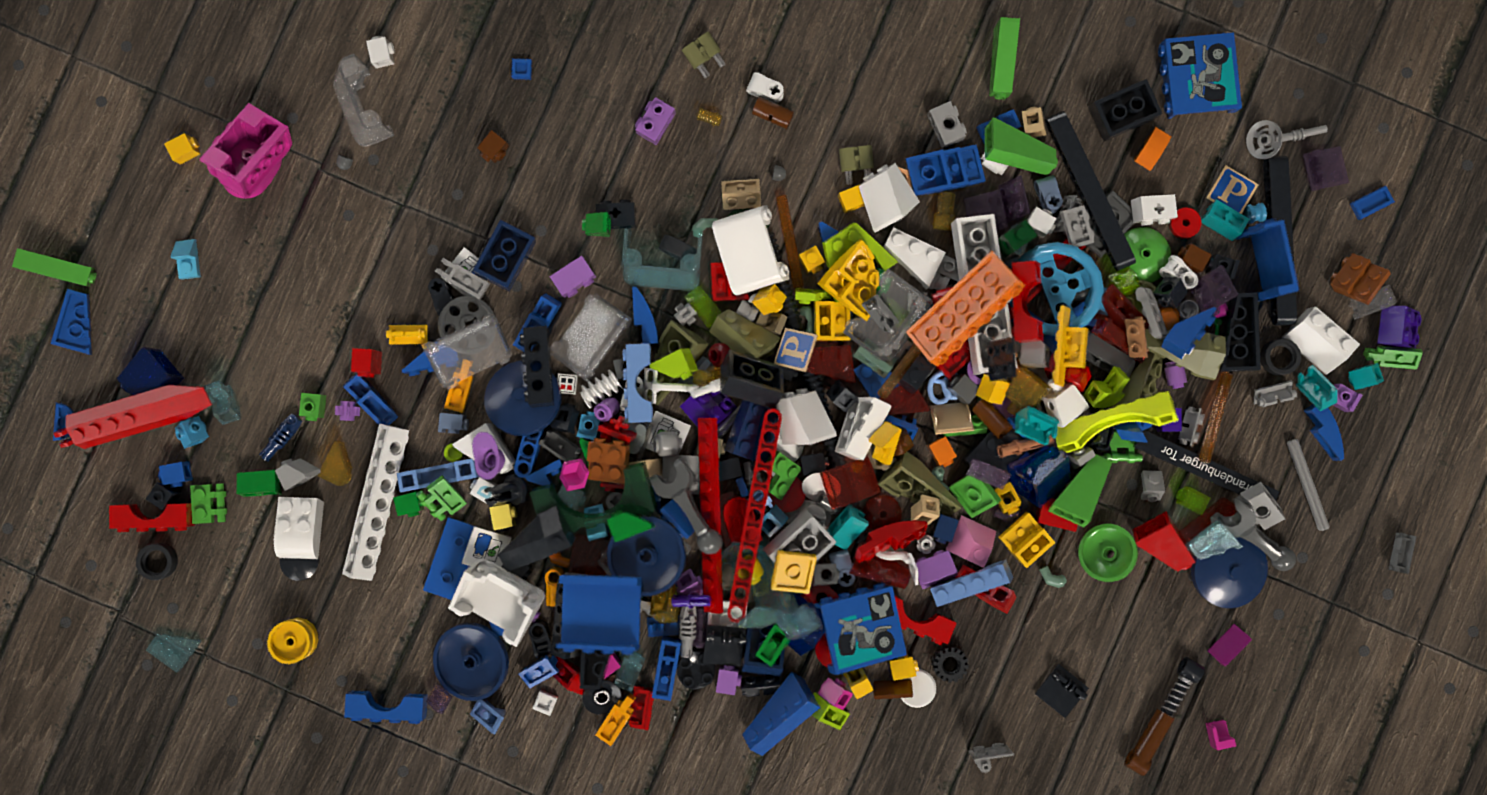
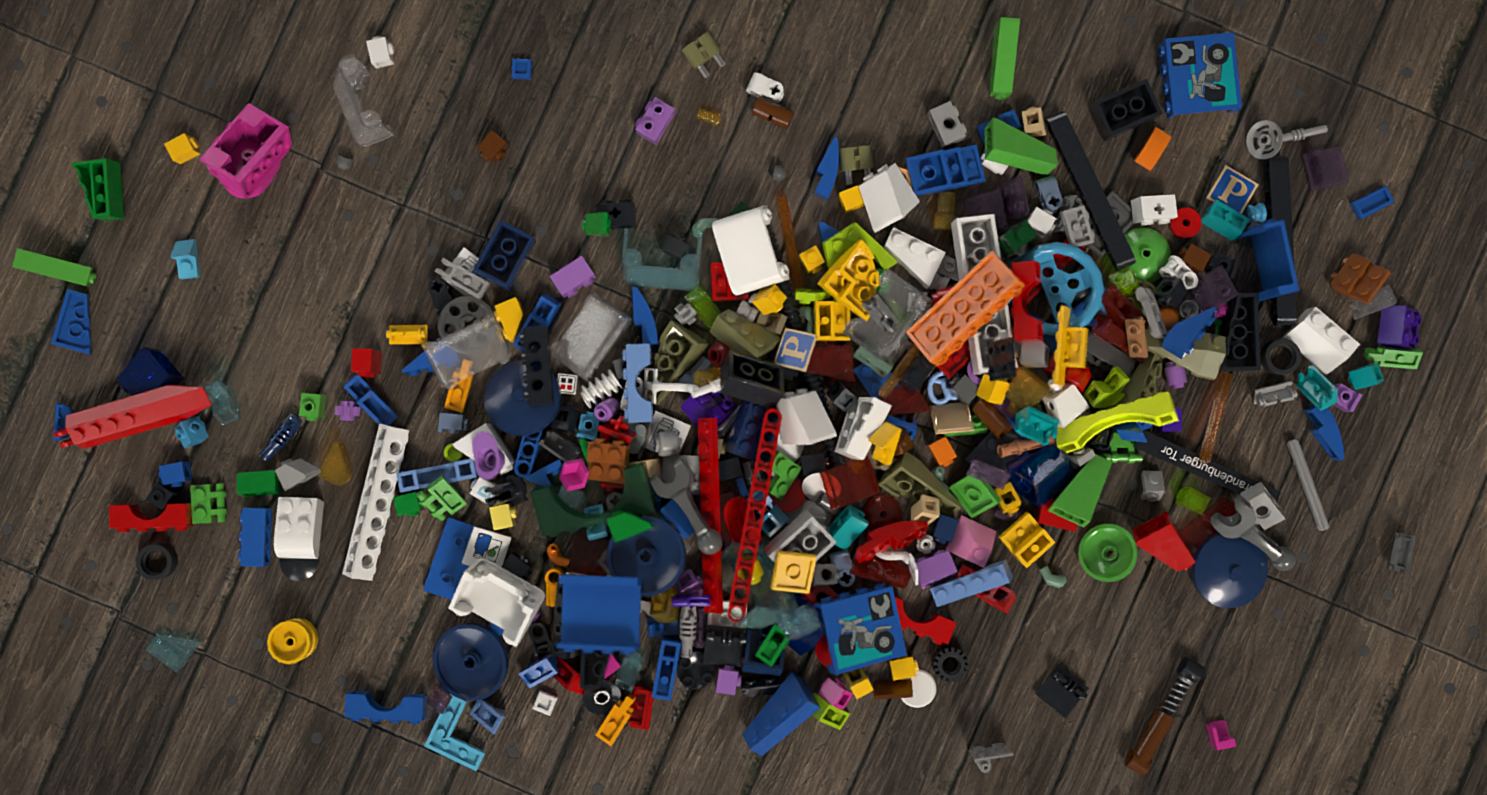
(102, 188): none -> green wedge
(255, 536): none -> blue brick
(444, 743): none -> medium azure plate
(511, 316): none -> yellow slope
(538, 540): black wedge -> none
(676, 365): lime slope -> none
(741, 194): tan bracket -> none
(828, 171): none -> blue slope
(1191, 434): light grey hinge -> none
(1213, 541): clear light blue wing -> none
(1229, 645): magenta slope -> none

